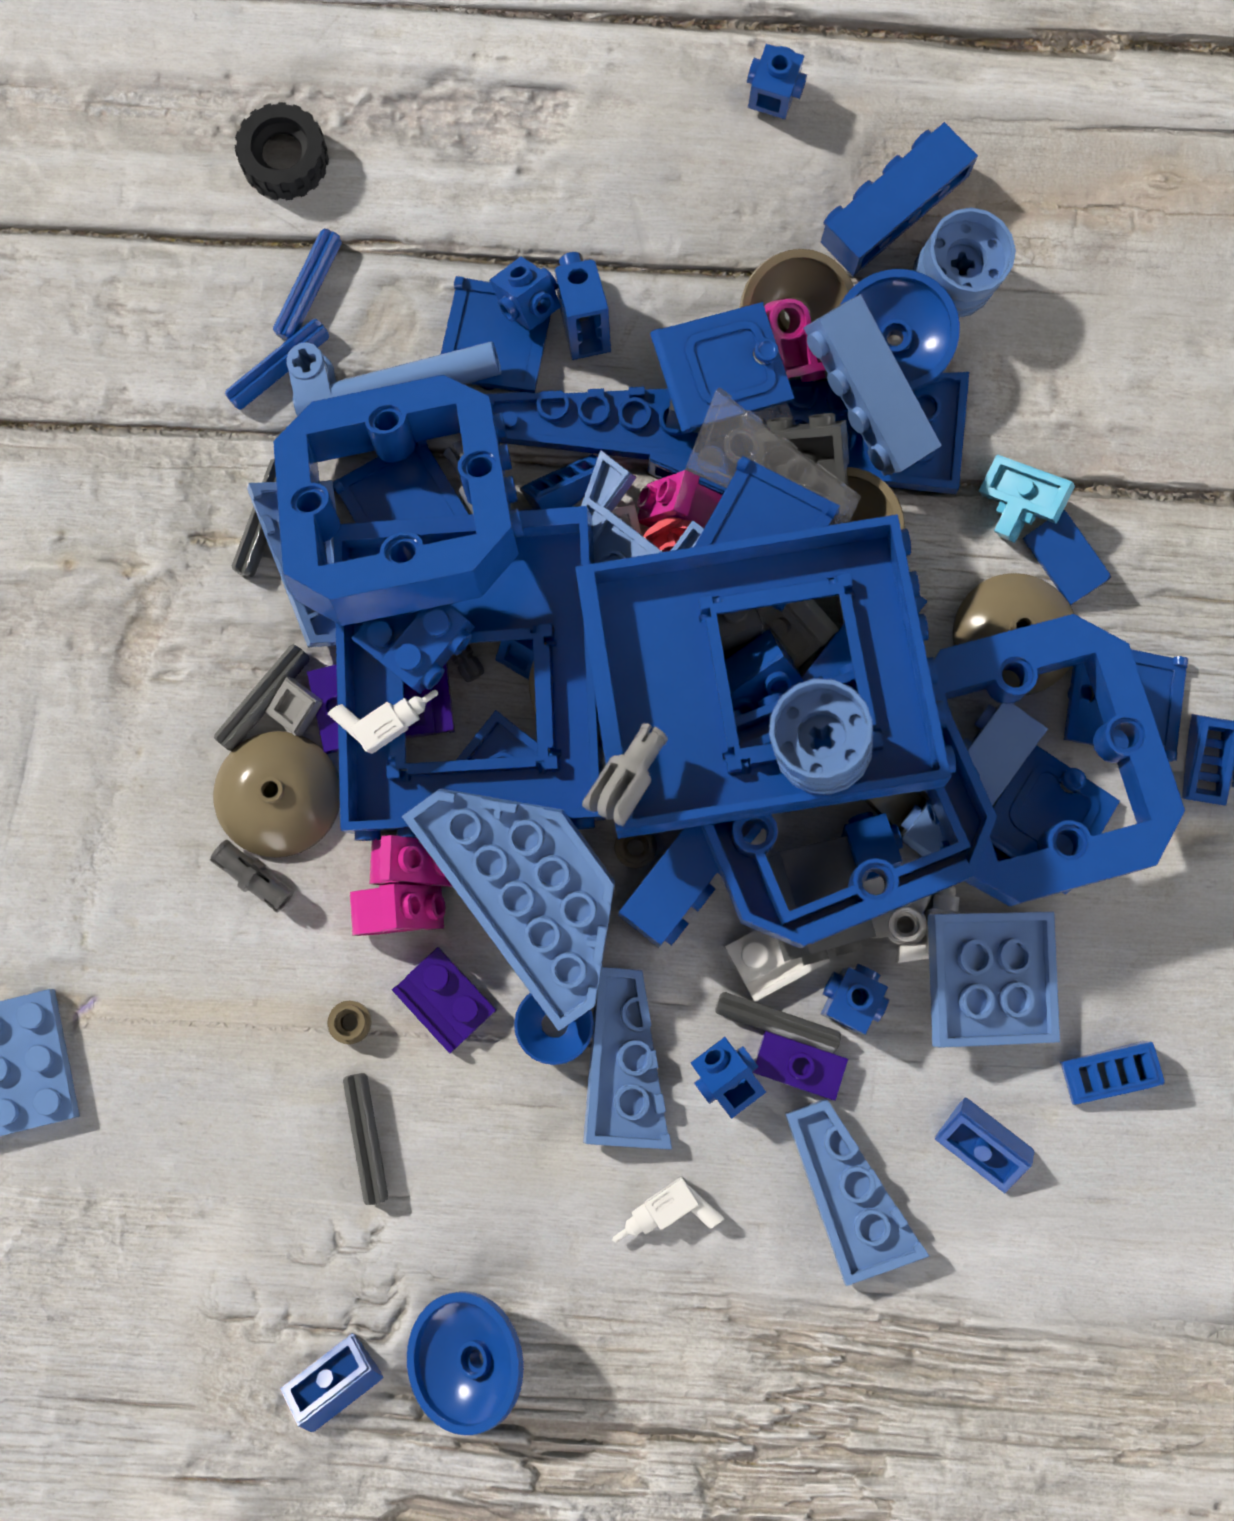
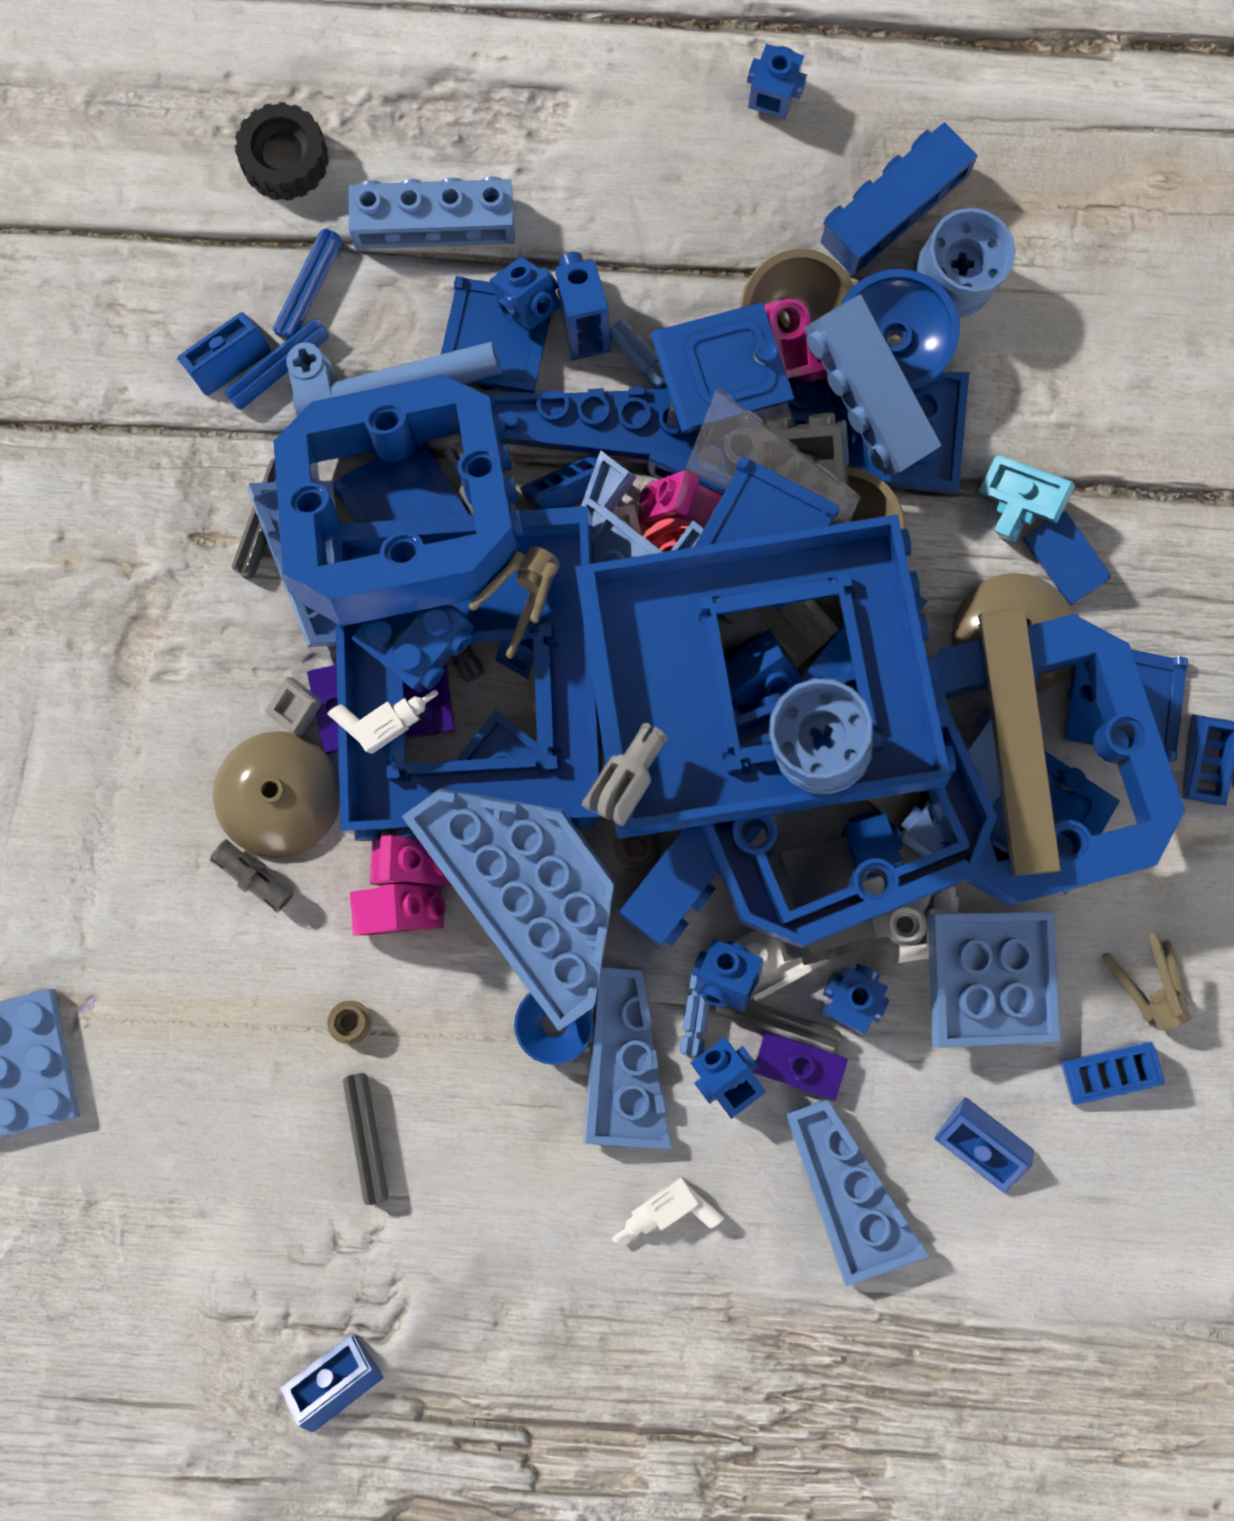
(224, 353): none -> blue slope
(258, 700): dark grey axle -> none
(431, 213): none -> medium blue brick
(444, 1000): dark purple plate -> none
(447, 1367): blue dish -> none
(535, 574): none -> dark tan plant
(638, 352): none -> medium blue axle
(694, 1022): none -> medium blue axle
(727, 975): none -> blue brick
(1018, 742): none -> dark tan tile
(1167, 1004): none -> dark tan plant

